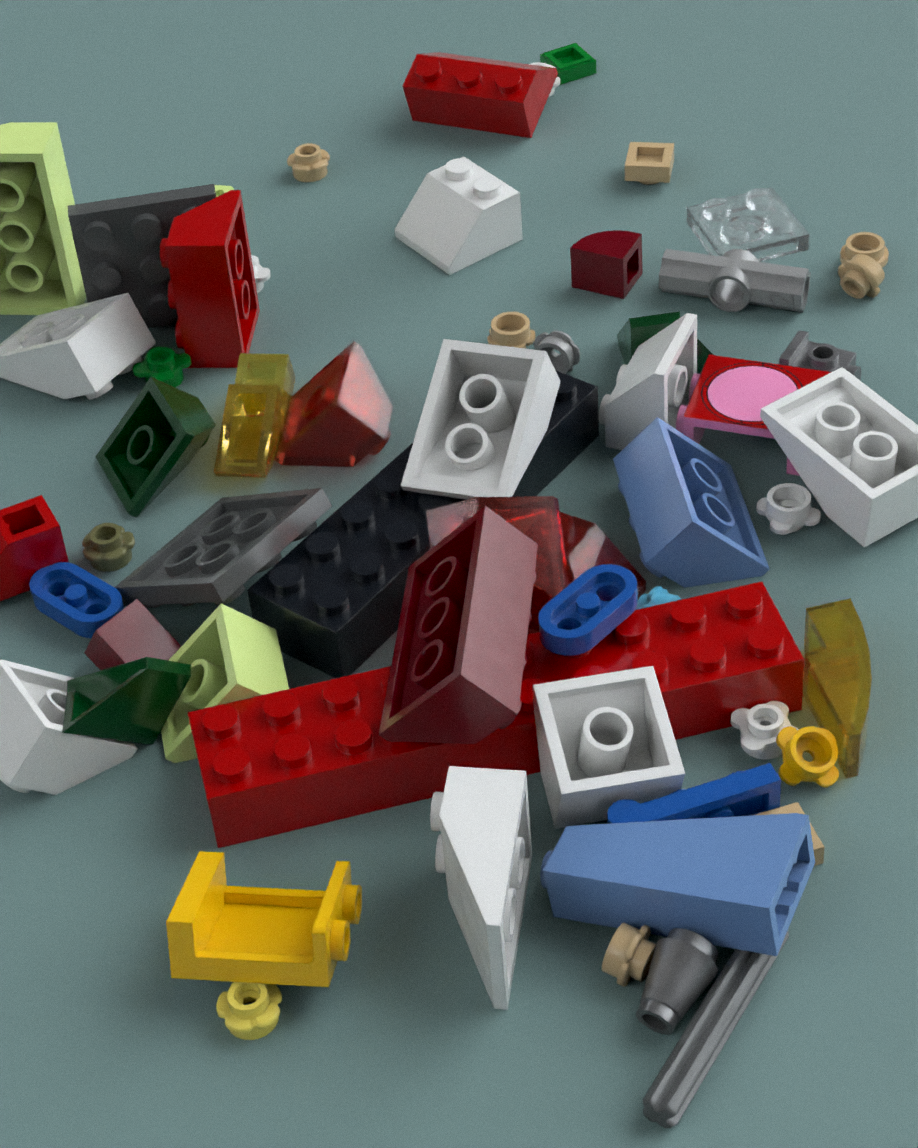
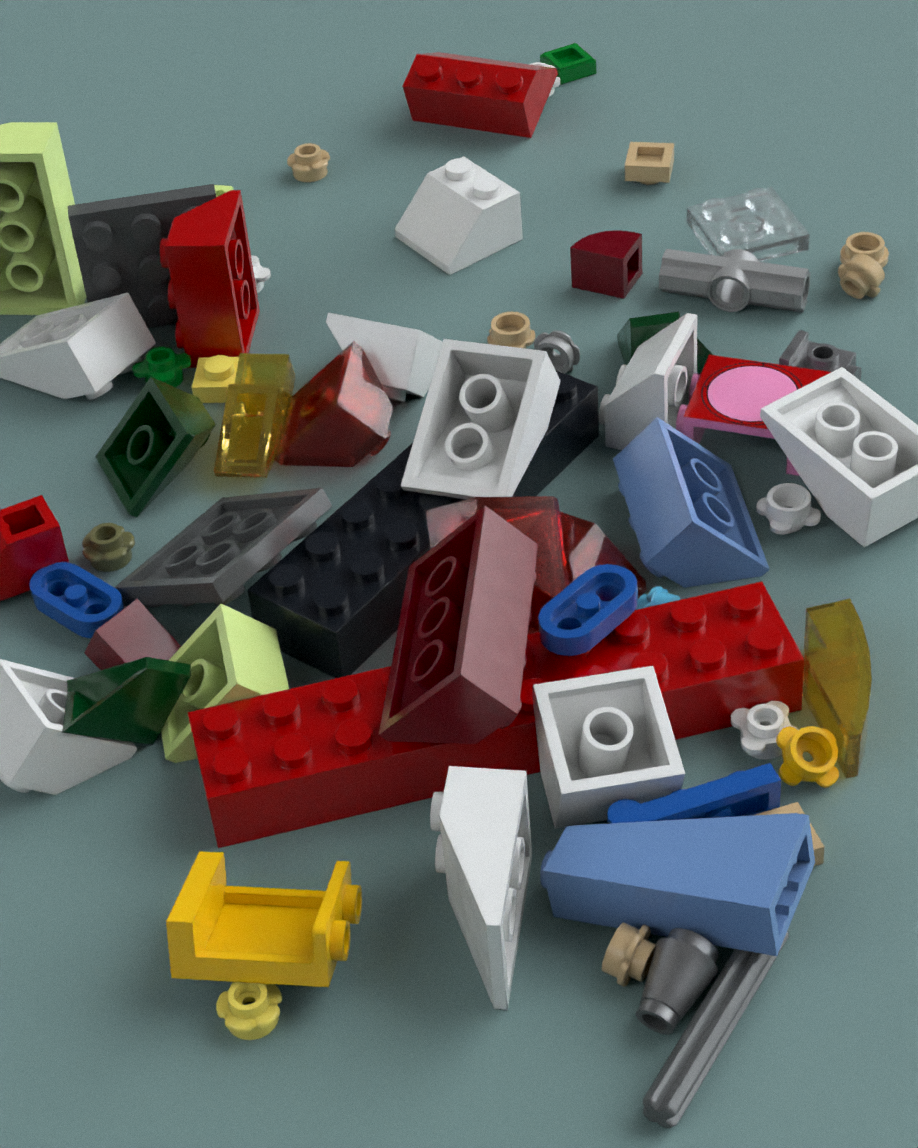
(213, 377): none -> light yellow plate
(399, 355): none -> white slope

